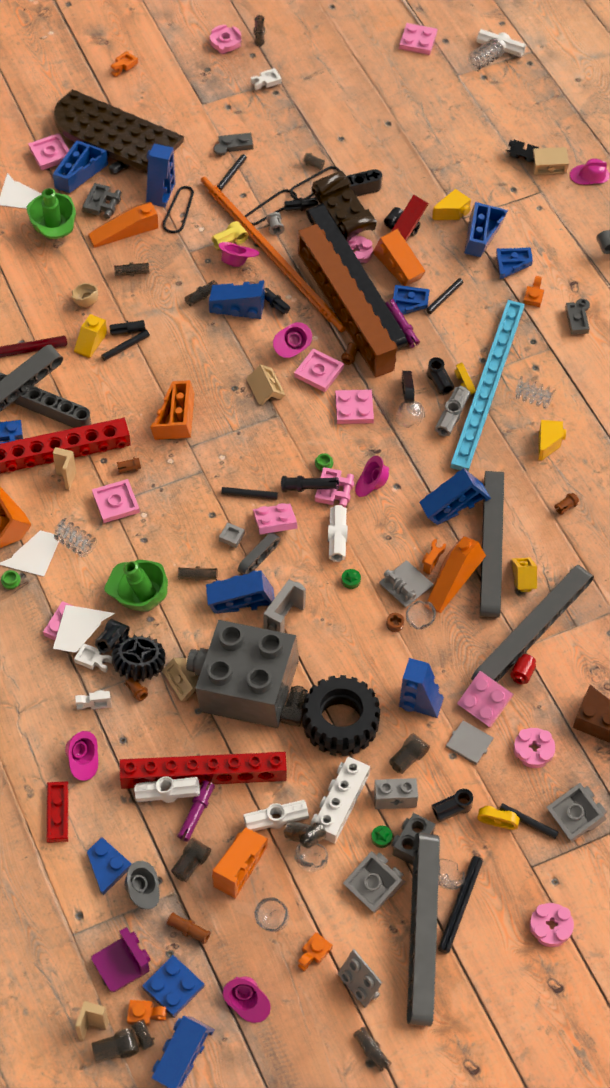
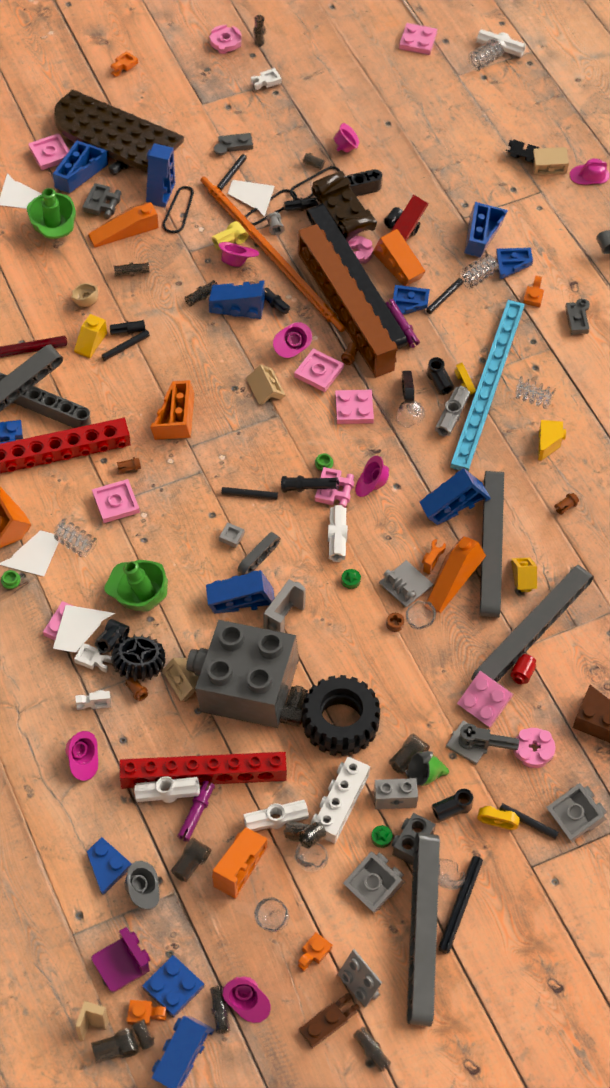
(57, 812): red tile -> none
(65, 465): tan panel -> none
(188, 928): dark orange pin -> none
(198, 573): clear smoke pin -> none
(220, 1010): none -> clear smoke pin
(253, 194): none -> white sticker
(275, 518): bright pink plate -> none
(328, 1021): none -> reddish brown hinge
(346, 138): none -> dark pink piece
(419, 690): blue wedge -> none
(425, 768): none -> dark grey hat
(452, 207): yellow slope -> none
(479, 270): none -> clear piece
(482, 738): none -> dark grey connector
(555, 913): bright pink plate -> none

